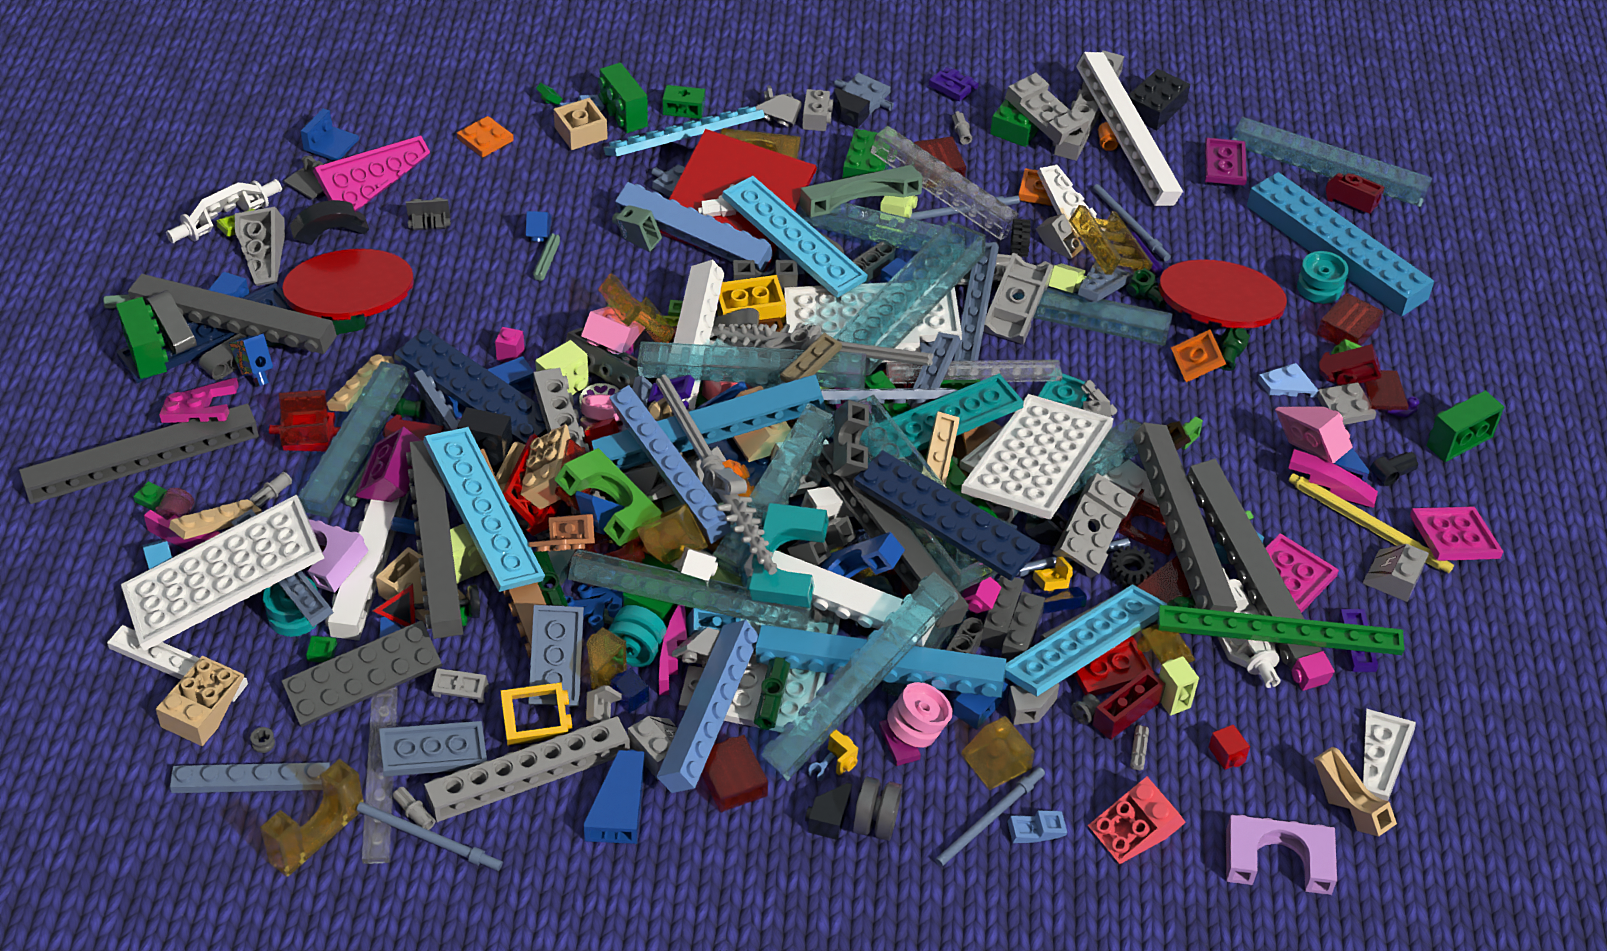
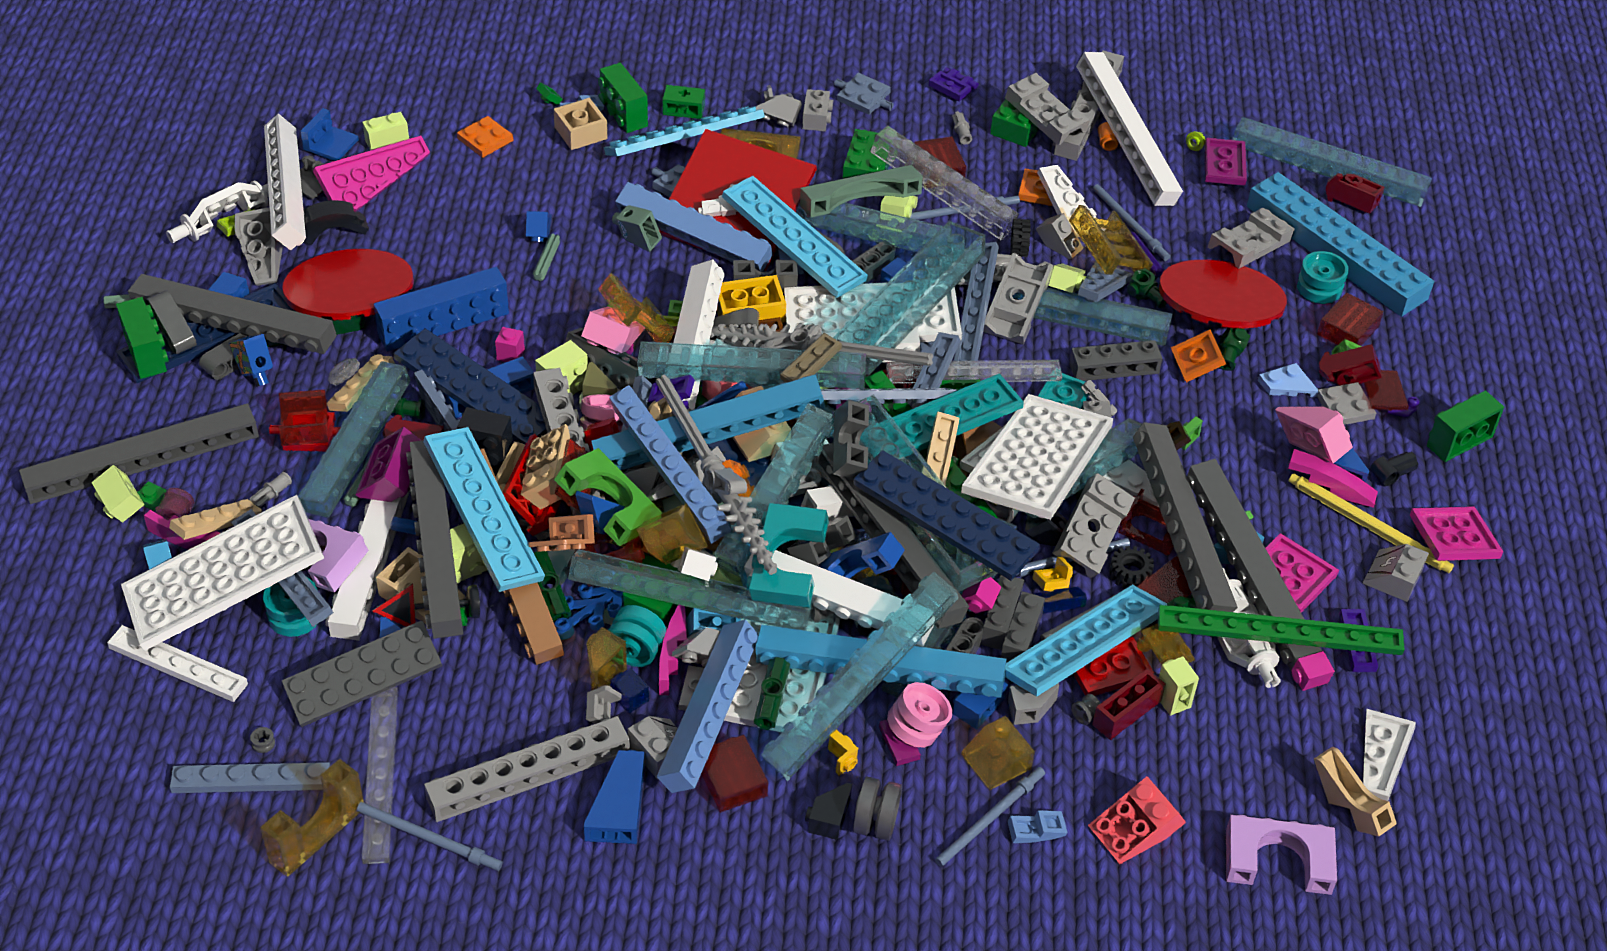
(117, 494): none -> yellowish green brick
(196, 403): dark pink wing -> none
(199, 700): tan slope -> none
(284, 182): none -> white brick
(321, 649): green plate -> none
(343, 371): none -> clear gear
(385, 130): none -> yellowish green brick
(413, 808): light grey axle -> none
(431, 748): sand blue plate -> none
(434, 209): dark grey hinge -> none
(442, 307): none -> blue brick
(460, 684): light grey hinge -> none
(537, 735): yellow window -> none
(556, 651): sand blue plate -> none
(597, 382): none -> olive slope
(821, 766): medium blue hand -> none
(850, 108): black slope -> none
(1115, 360): none -> dark grey brick
(1139, 747): light grey axle -> none
(1159, 98): black brick -> none
(1200, 139): none -> lime plate
(1229, 747): red brick -> none
(1254, 237): none -> light grey piece

